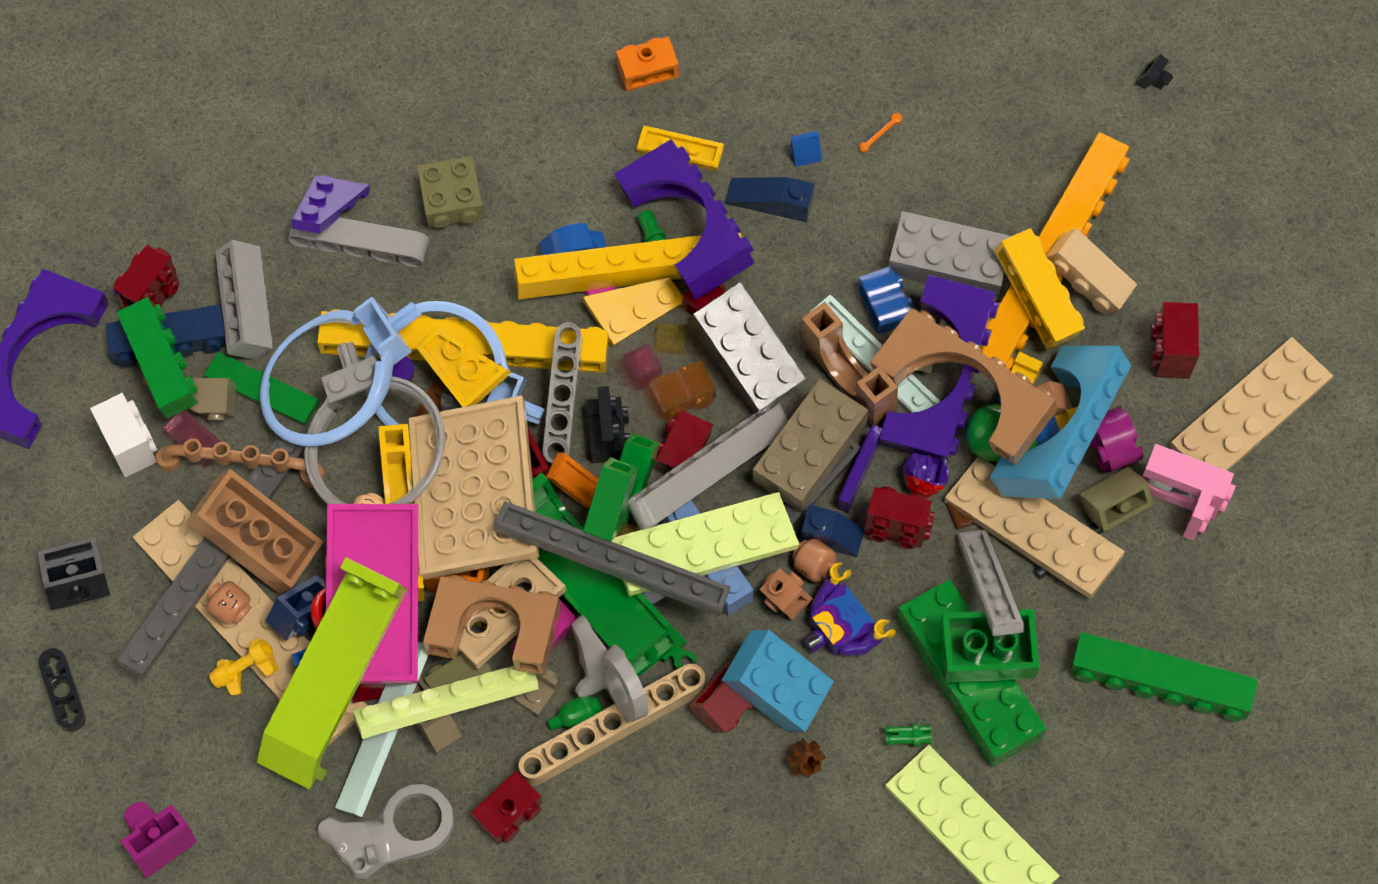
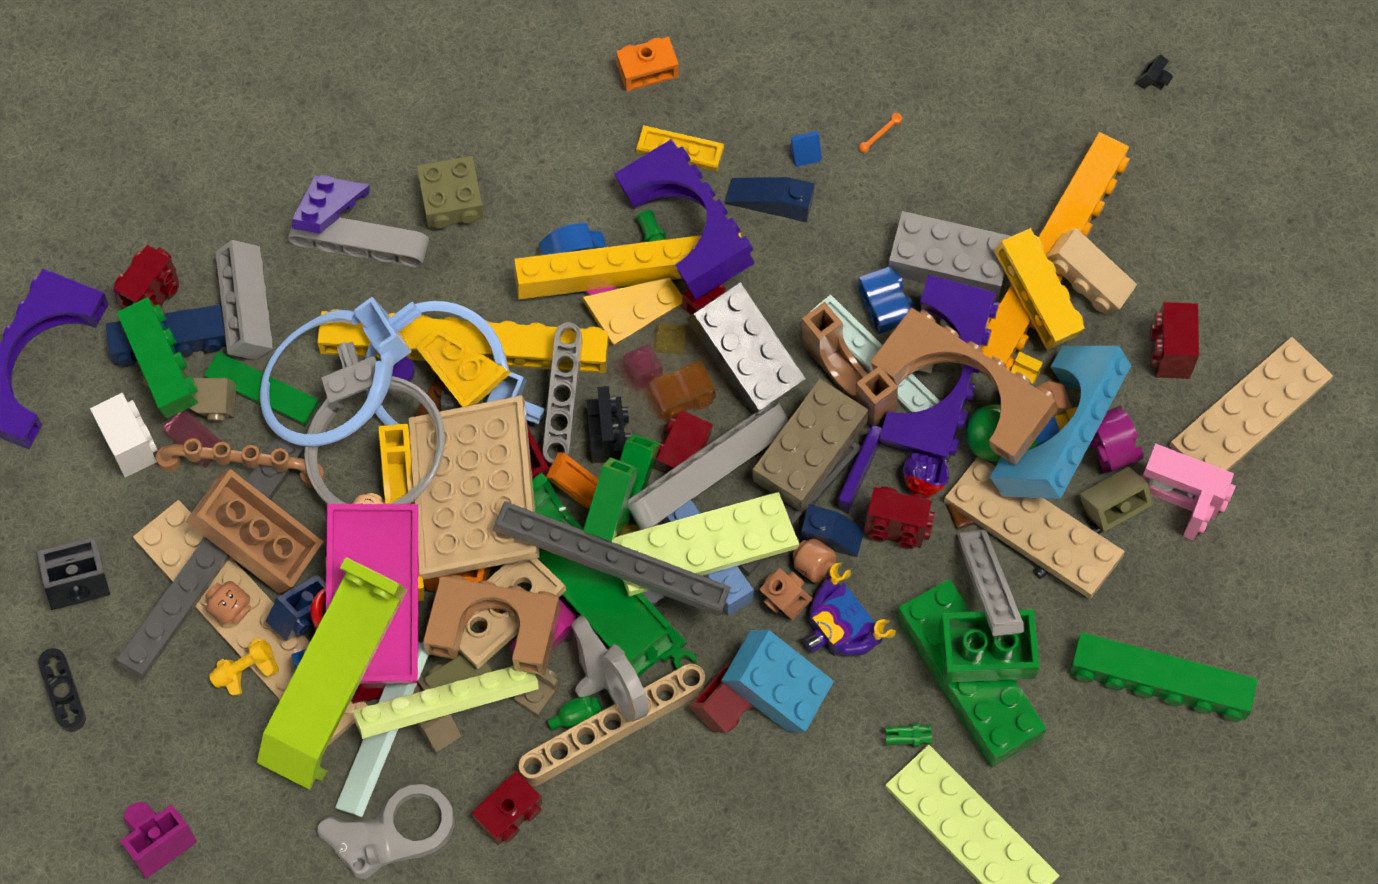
(805, 758): reddish brown gear -> none

